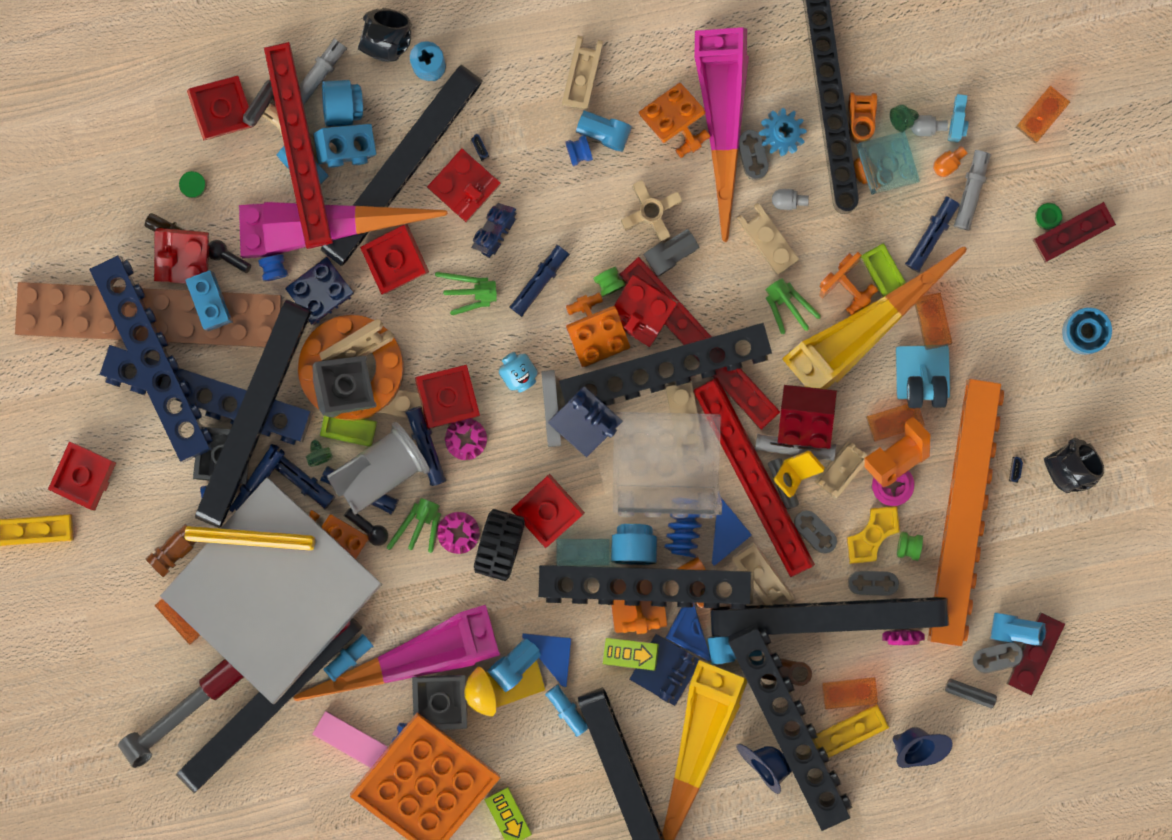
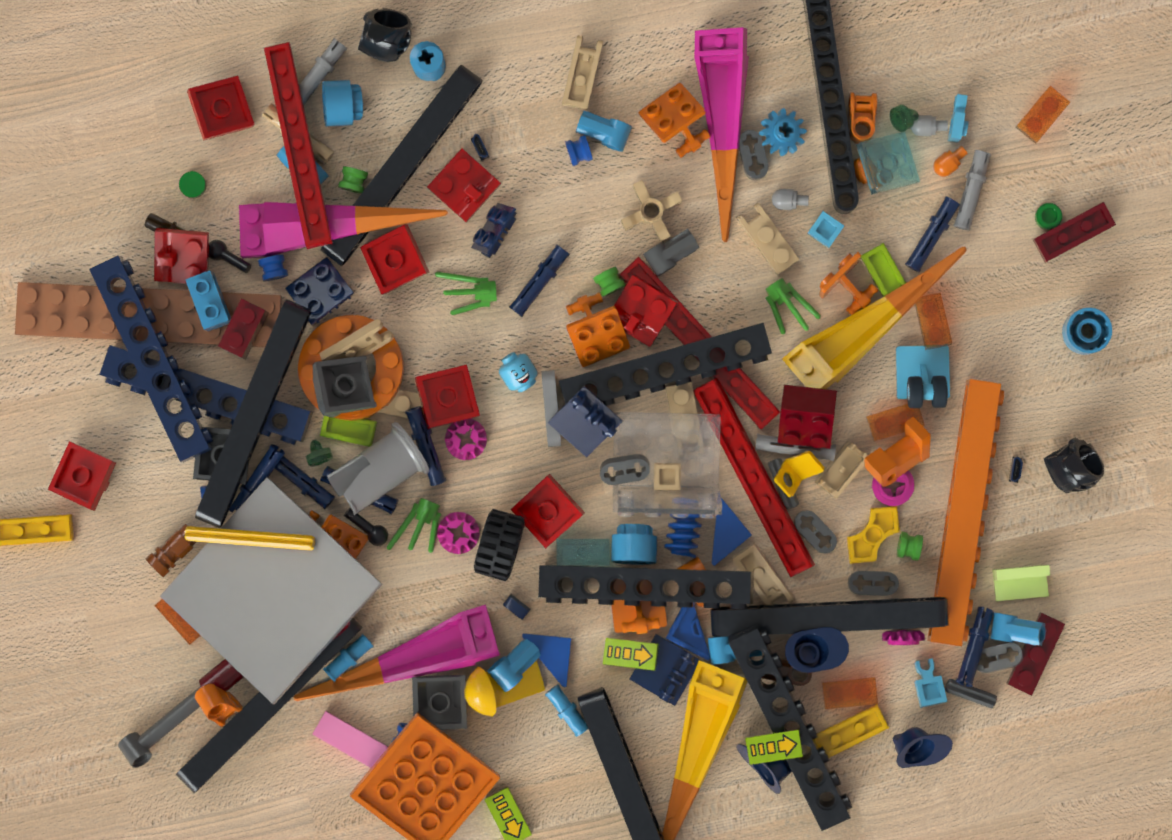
(217, 703): none -> orange piece
(243, 329): none -> dark red brick
(259, 104): dark grey axle -> none
(343, 139): dark azure brick -> none
(353, 180): none -> bright green wheel
(516, 607): none -> dark blue piece
(625, 474): none -> dark grey beam
(667, 476): none -> tan tile
(774, 747): none -> lime tile
(816, 649): none -> dark blue piece
(825, 229): none -> medium azure plate
(930, 688): none -> medium azure plate
(978, 636): none -> dark blue pin
(1021, 582): none -> yellowish green panel

